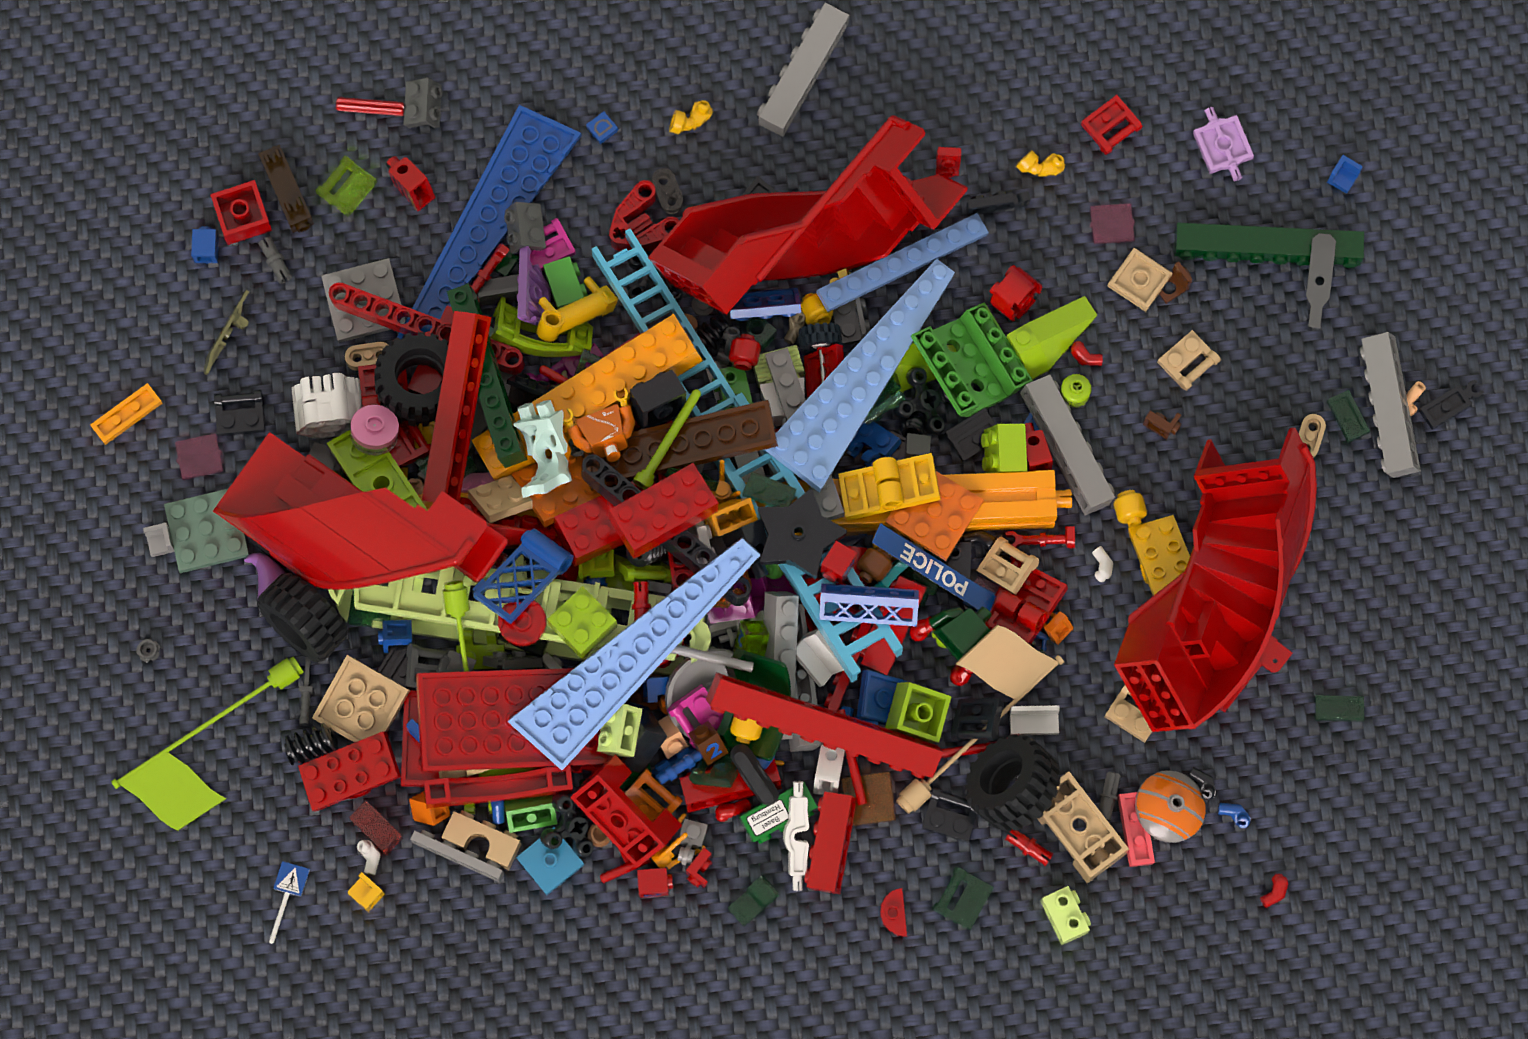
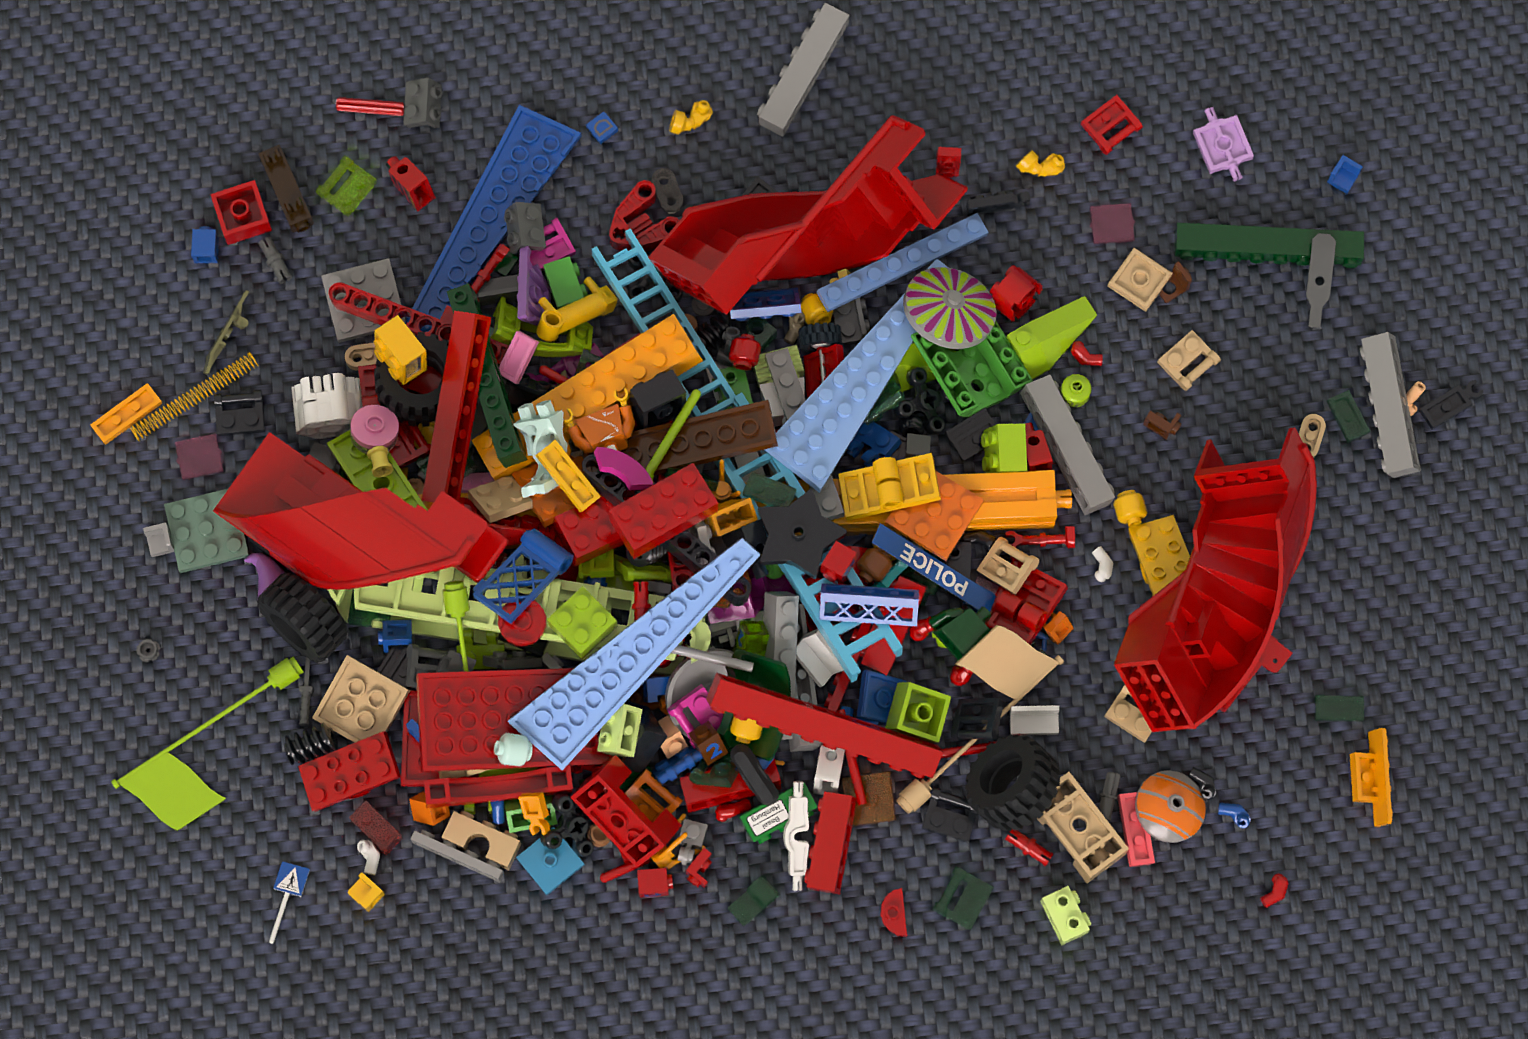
(194, 400): none -> yellow piece
(380, 461): none -> light yellow bush
(400, 350): none -> yellow piece
(513, 749): none -> light aqua head
(517, 357): none -> bright pink tile
(535, 809): none -> light orange plate
(567, 475): none -> yellow plate
(623, 467): none -> dark pink tile
(949, 308): none -> dish
(1371, 777): none -> light orange bracket

